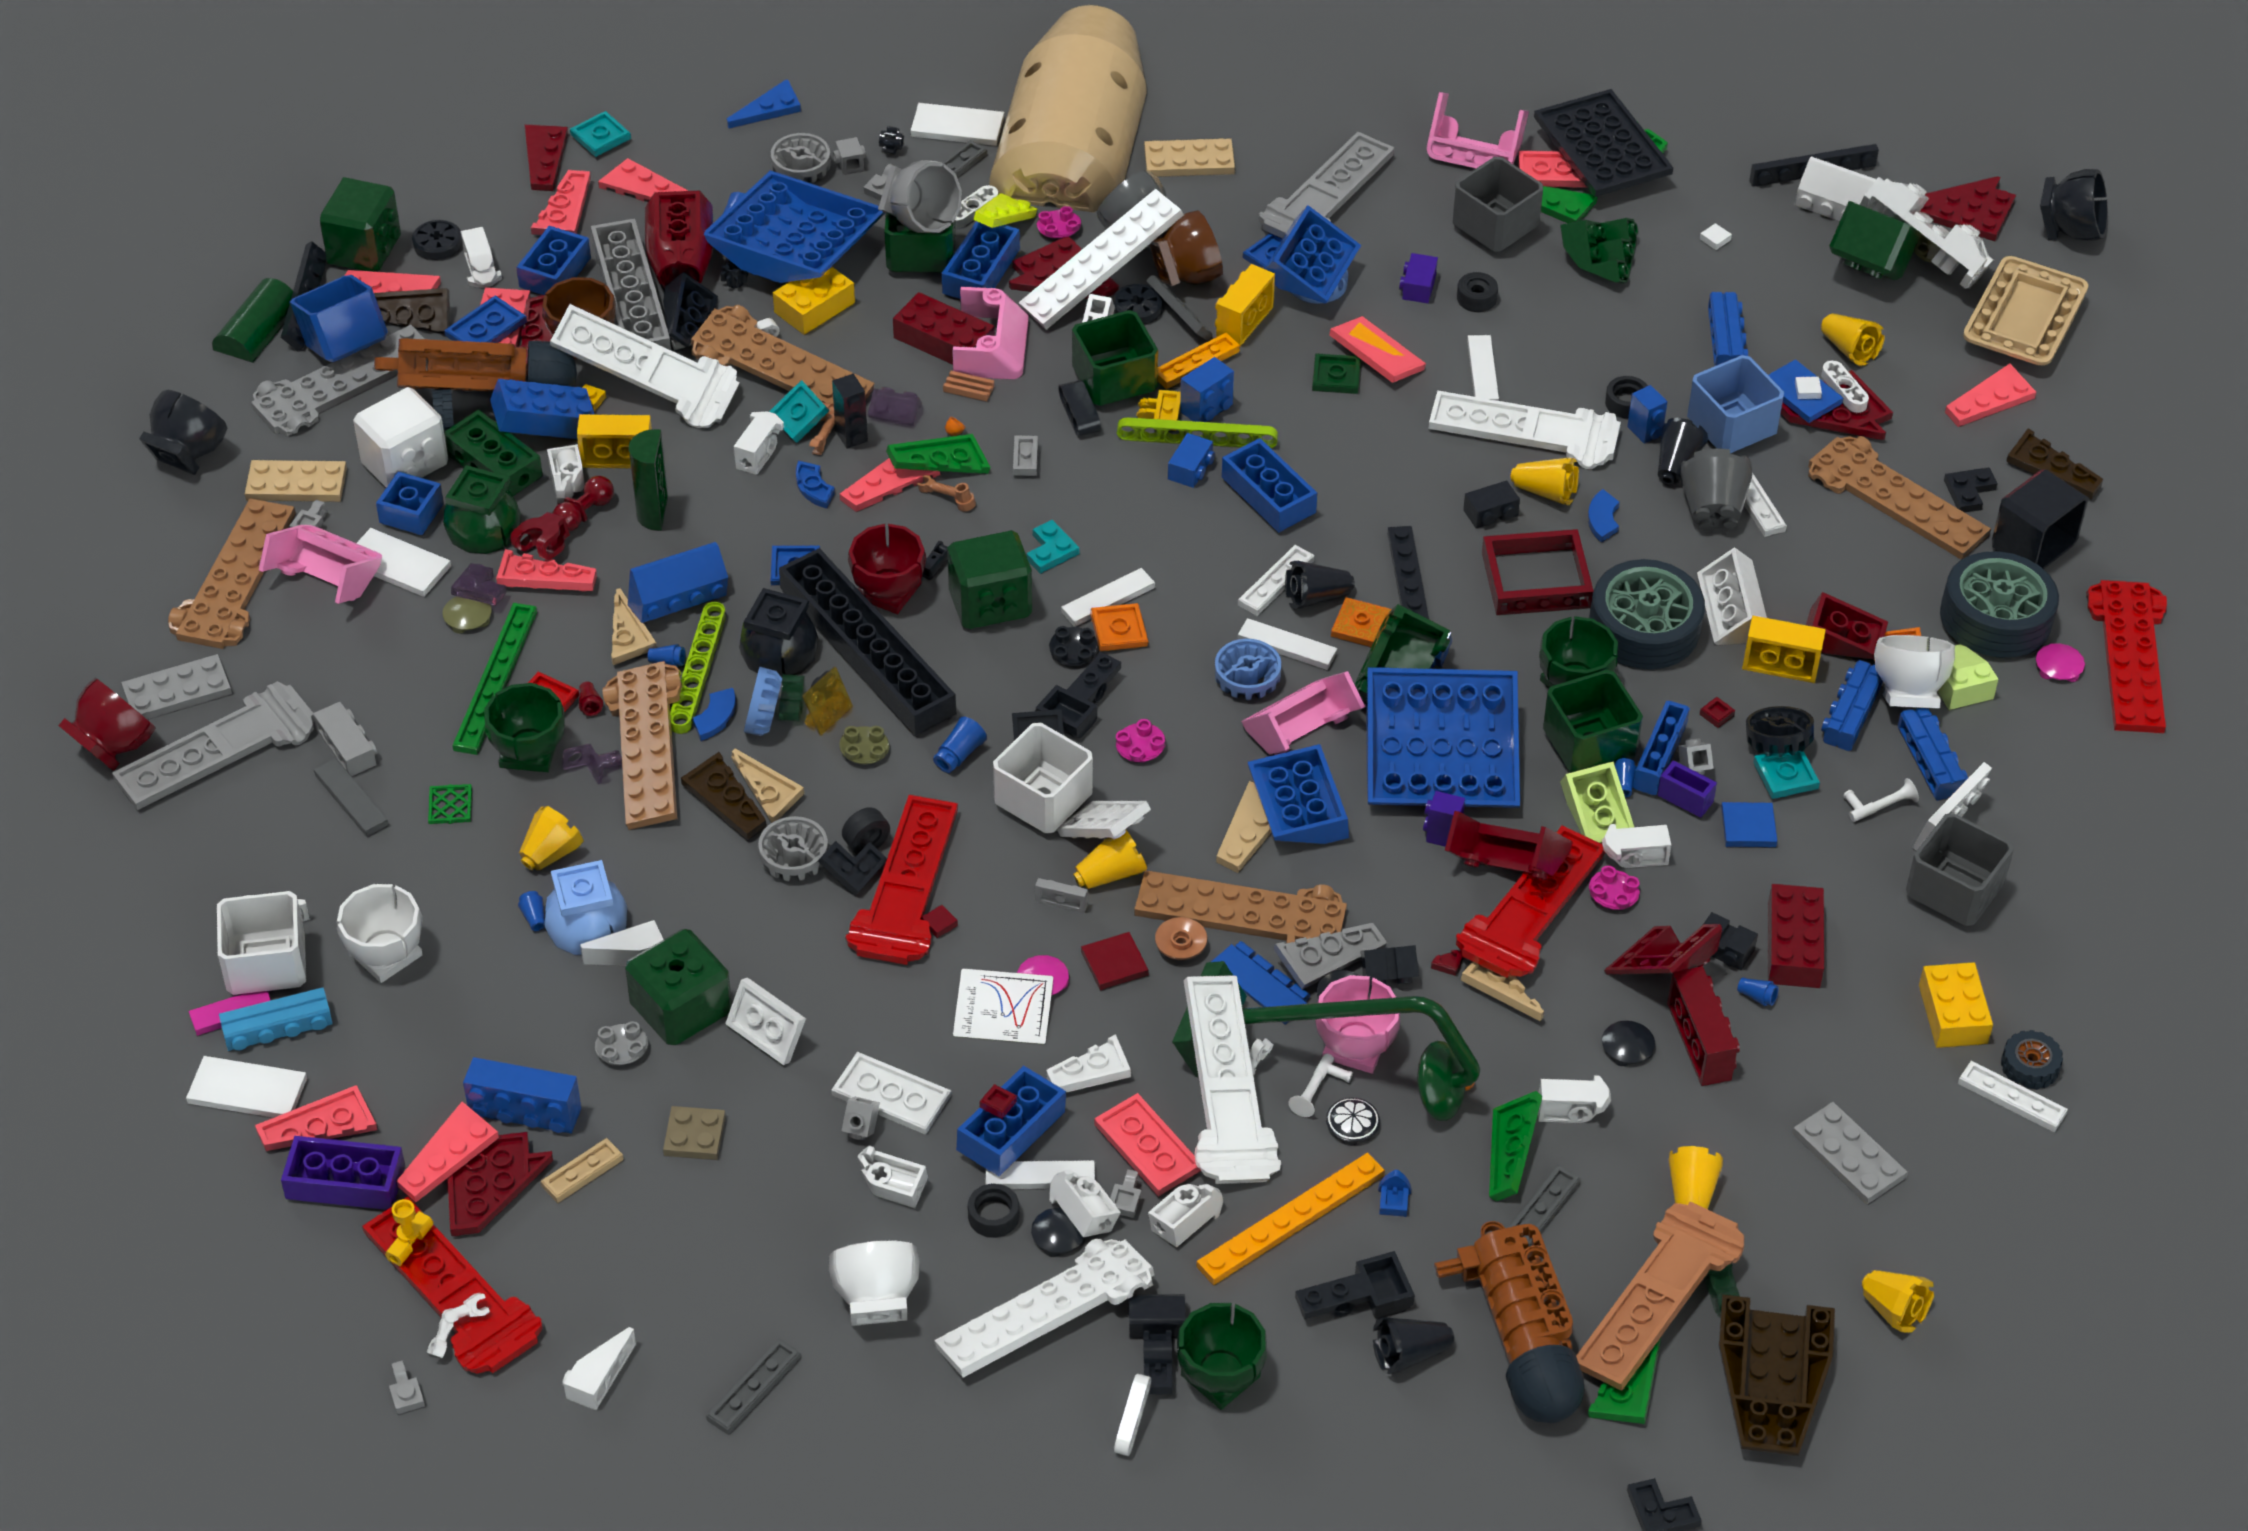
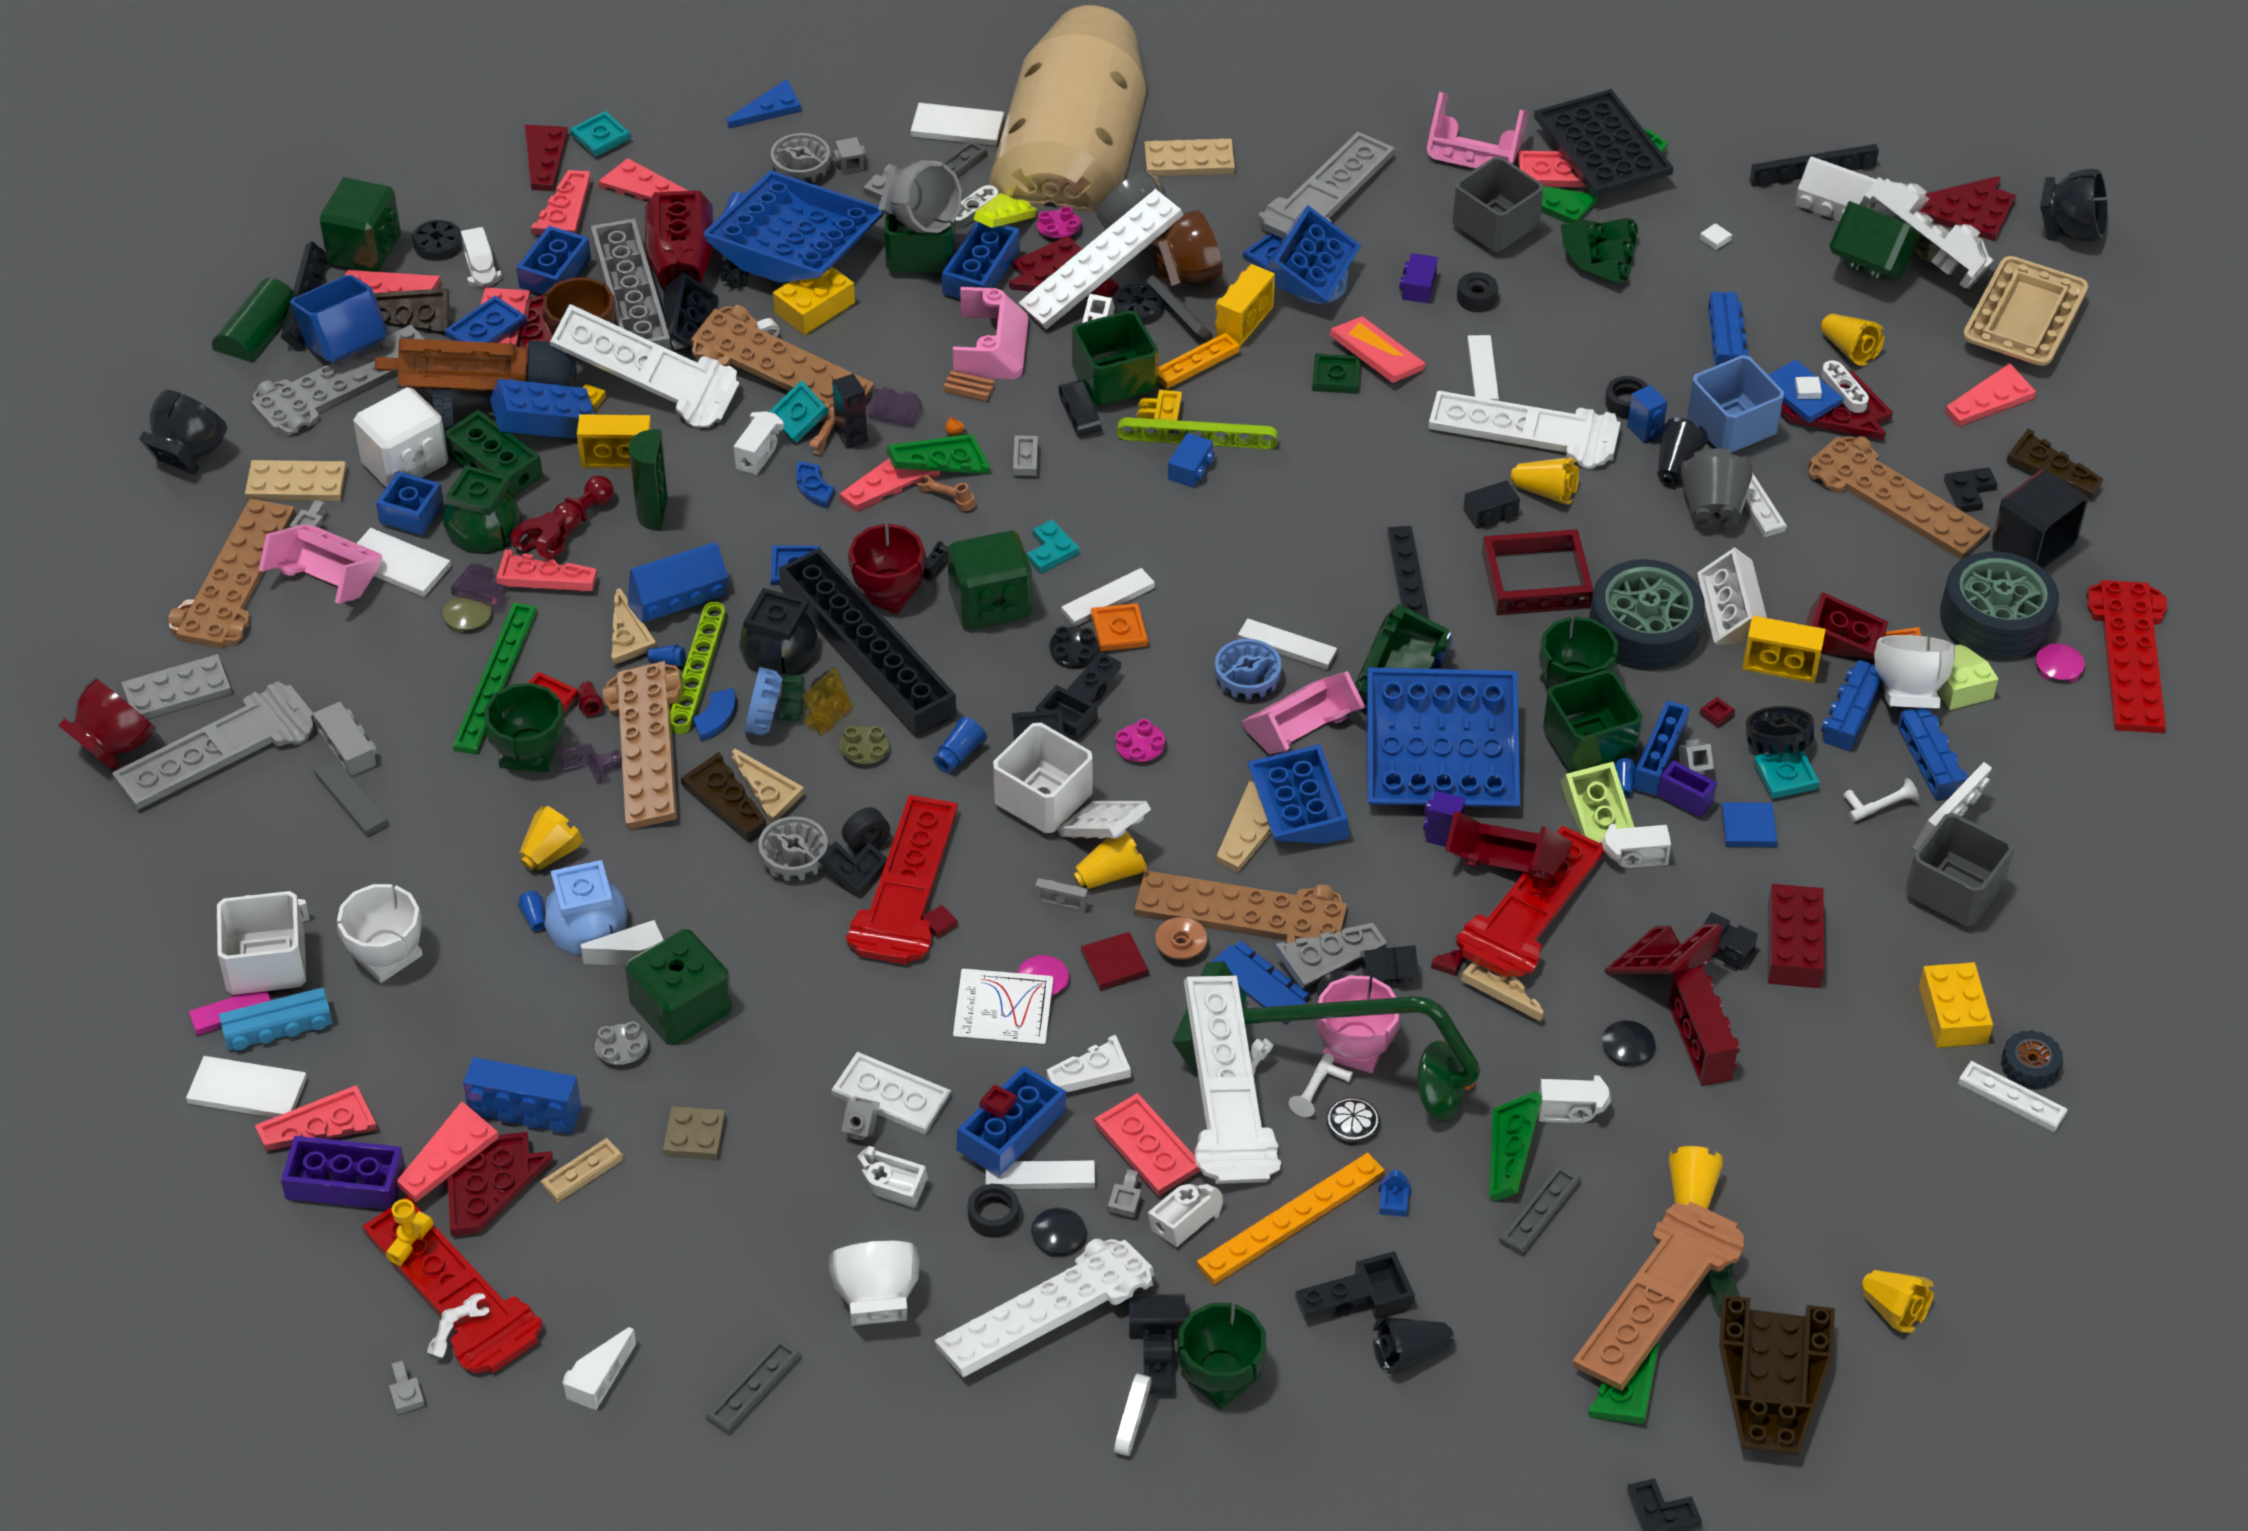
(449, 818): green window -> none
(566, 471): white piece -> none
(765, 1021): white plate -> none
(891, 140): black gear -> none
(937, 327): dark red brick -> none
(1084, 1203): white piece -> none
(1207, 391): blue brick -> none
(1269, 485): blue brick -> none
(1272, 582): white tile -> none
(1315, 583): black cone -> none
(1358, 621): orange plate -> none
(1532, 1328): dark orange piece -> none
(1601, 515): blue tile -> none
(1614, 888): dark pink dish -> none
(1759, 990): blue cone -> none
(1849, 1153): light grey plate -> none

